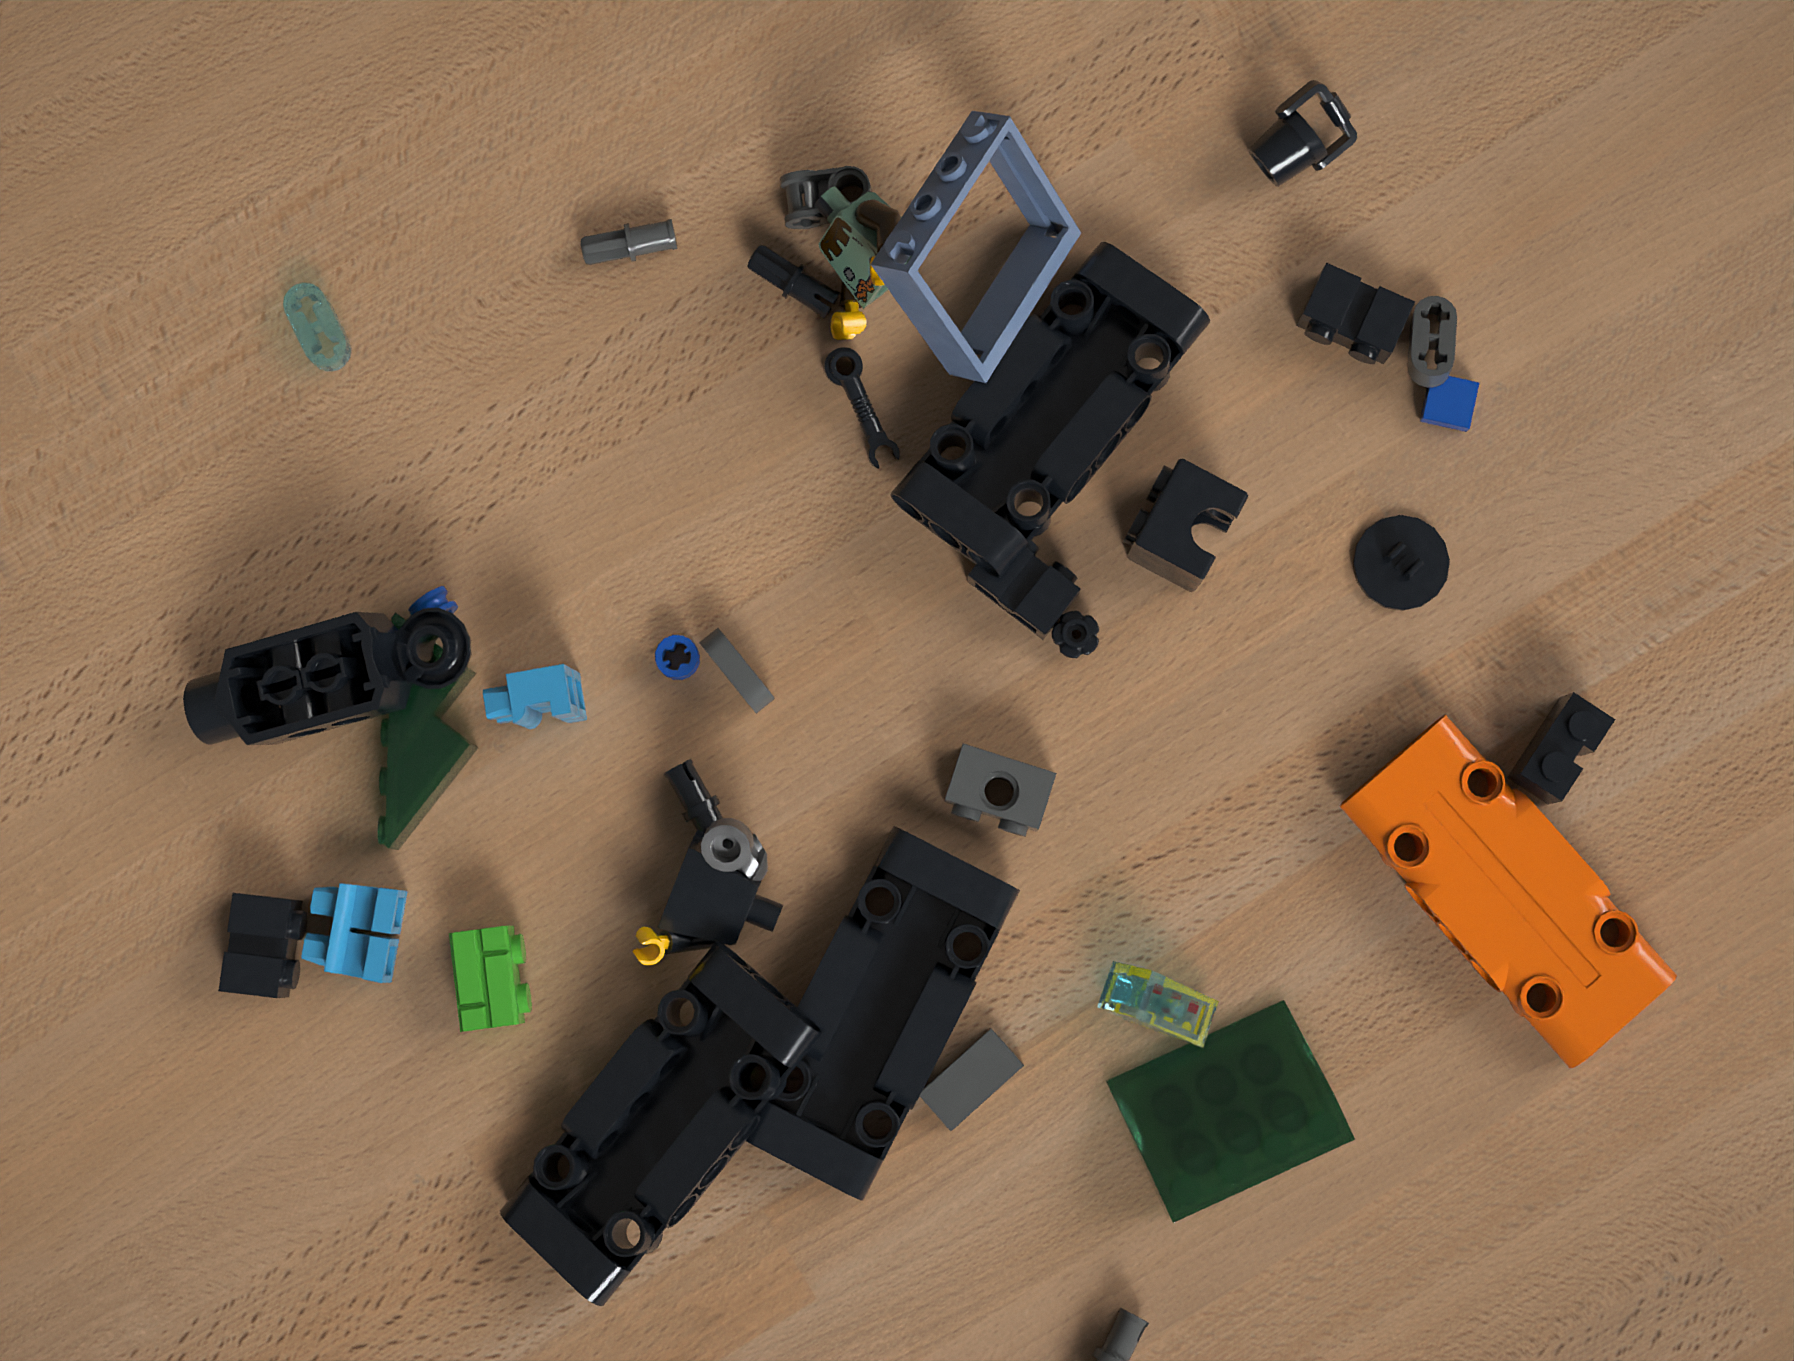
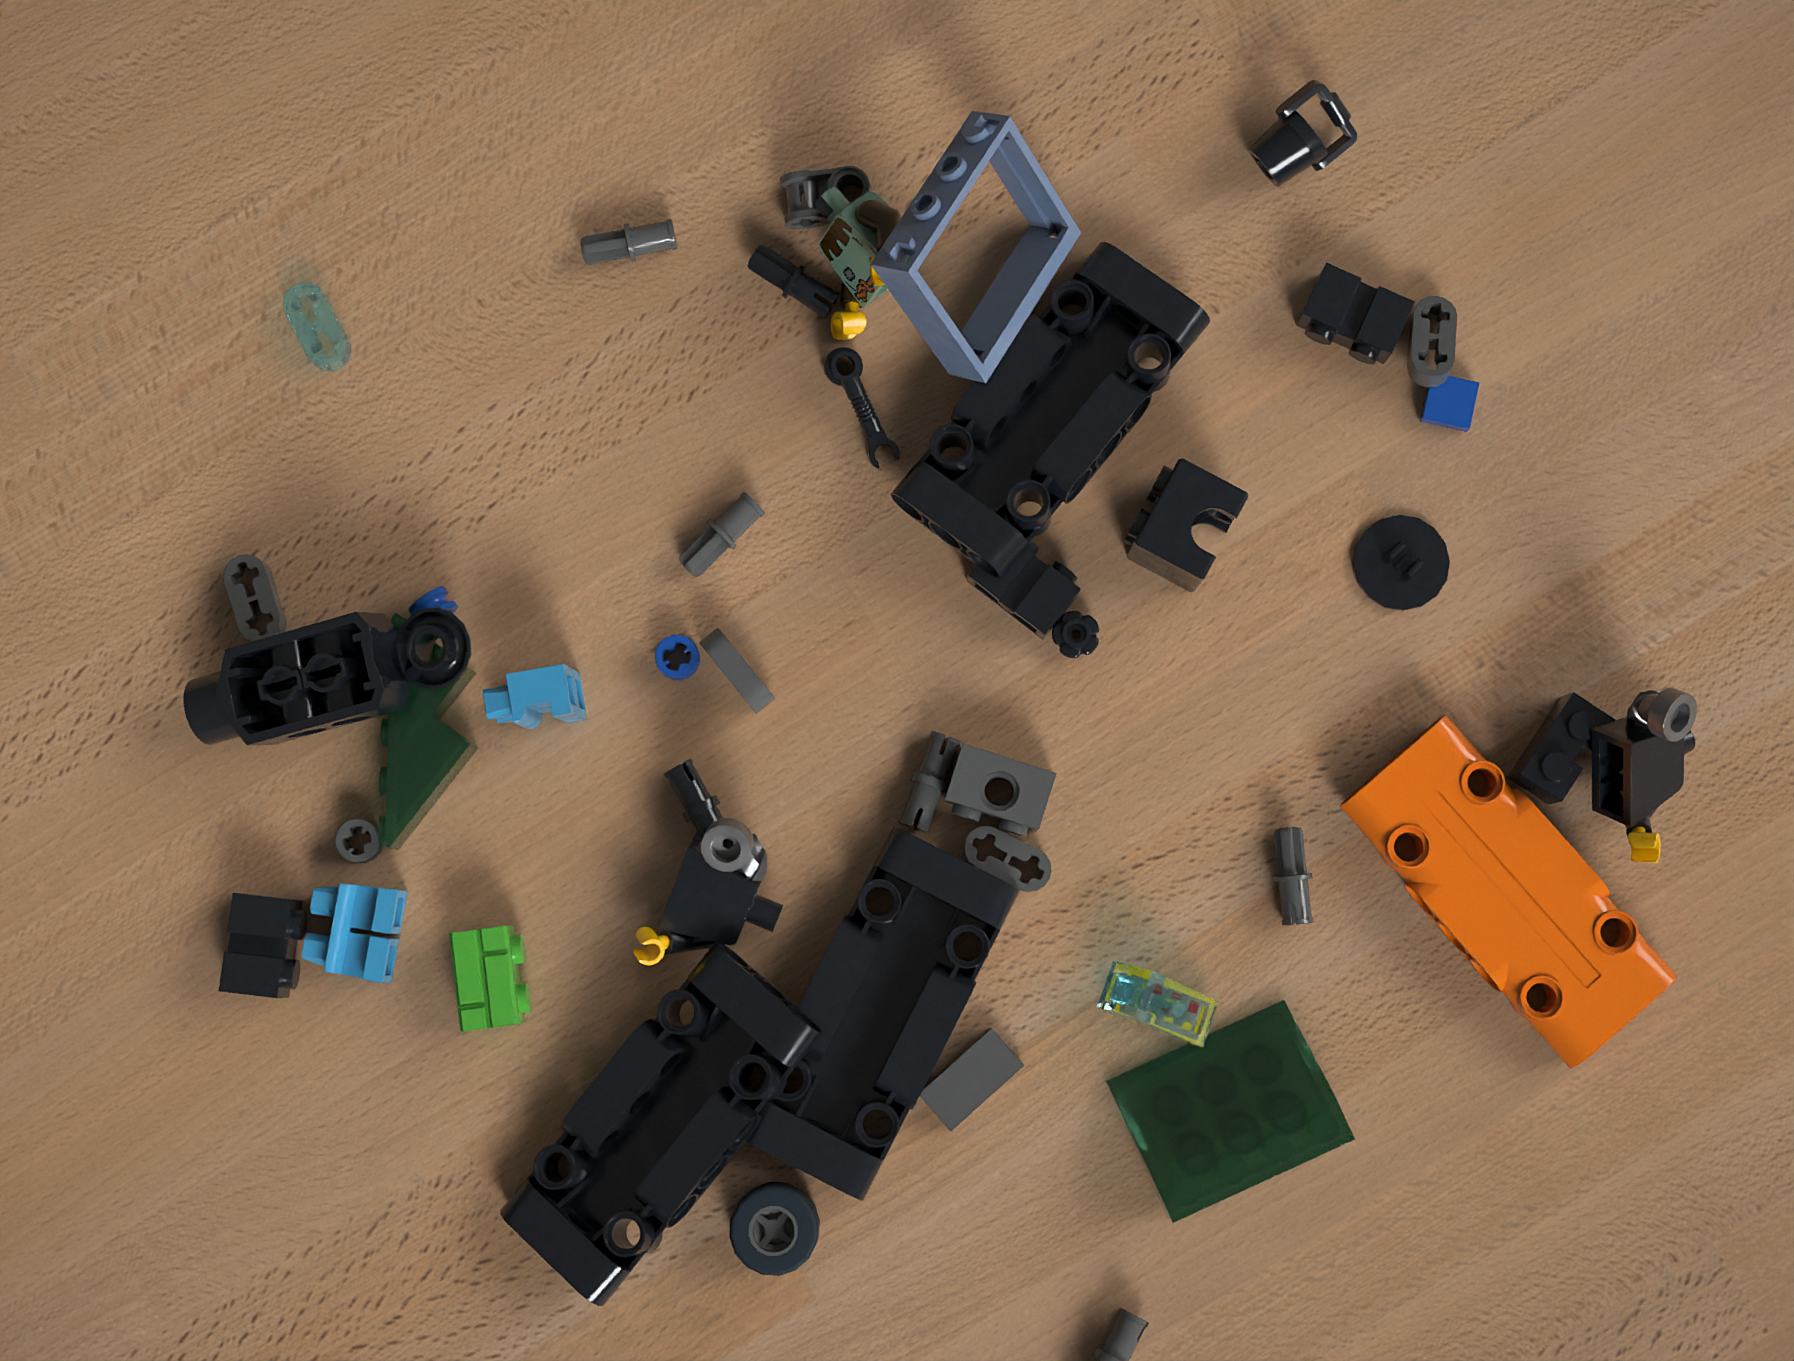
(243, 602): none -> dark grey beam
(347, 831): none -> dark grey bush
(720, 535): none -> dark grey axle
(763, 1242): none -> black wheel
(929, 781): none -> dark grey pin
(1013, 848): none -> dark grey beam
(1292, 876): none -> dark grey axle
(1642, 764): none -> black torso

